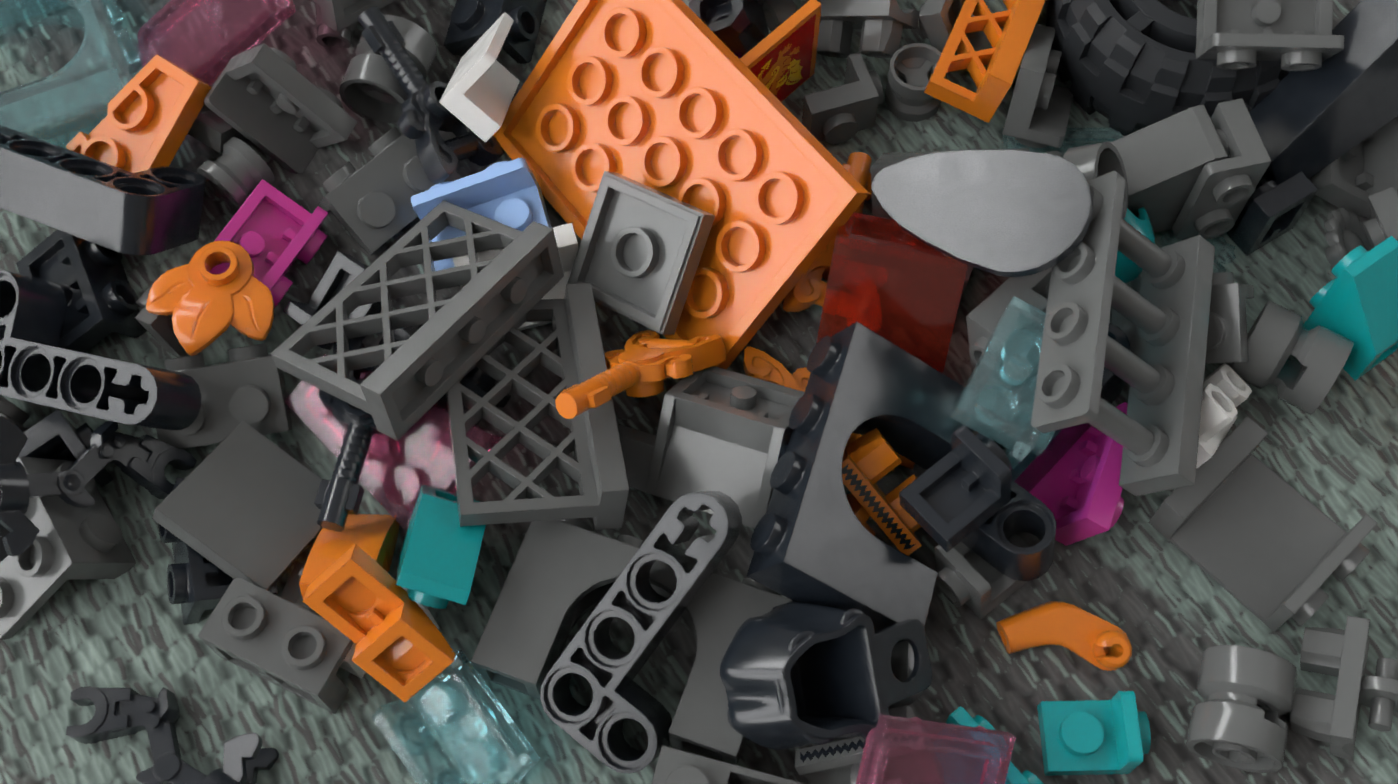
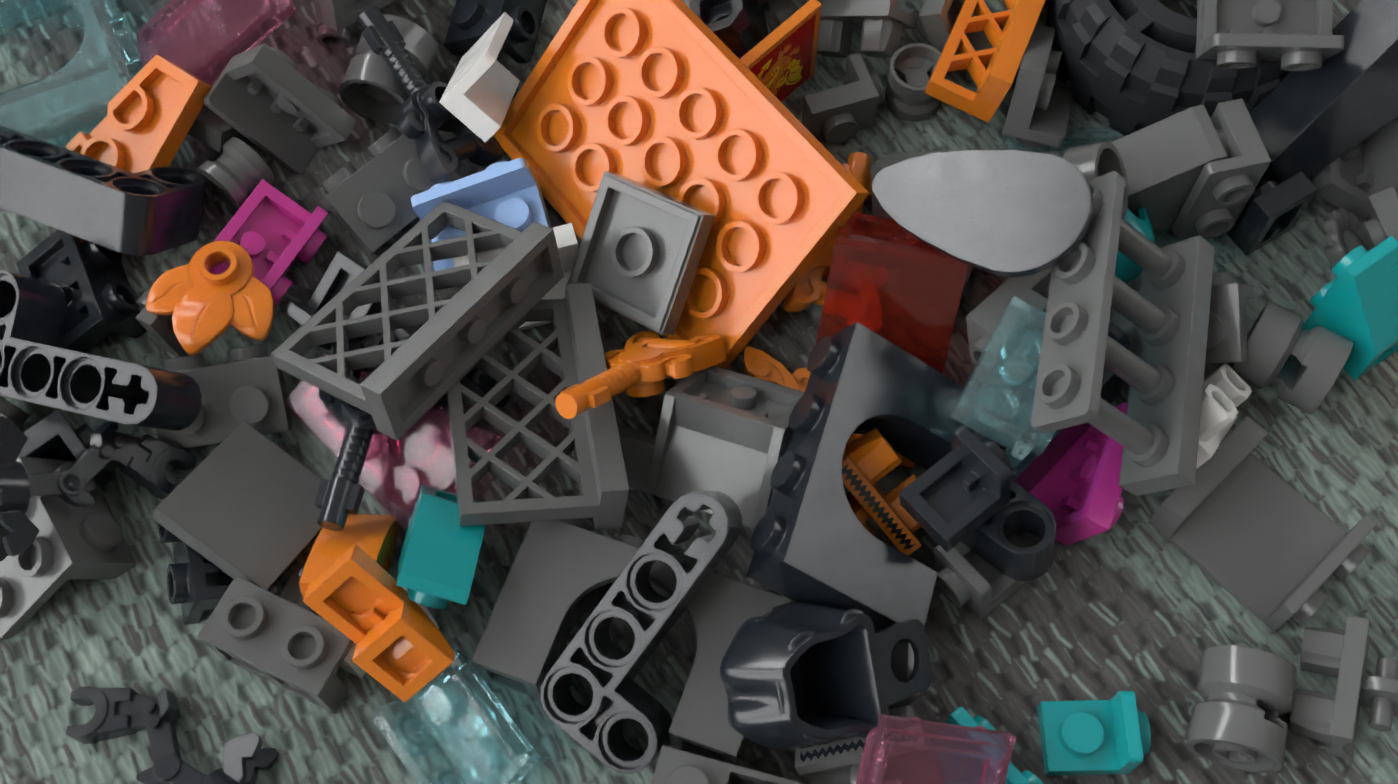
(1070, 627): orange arm -> none

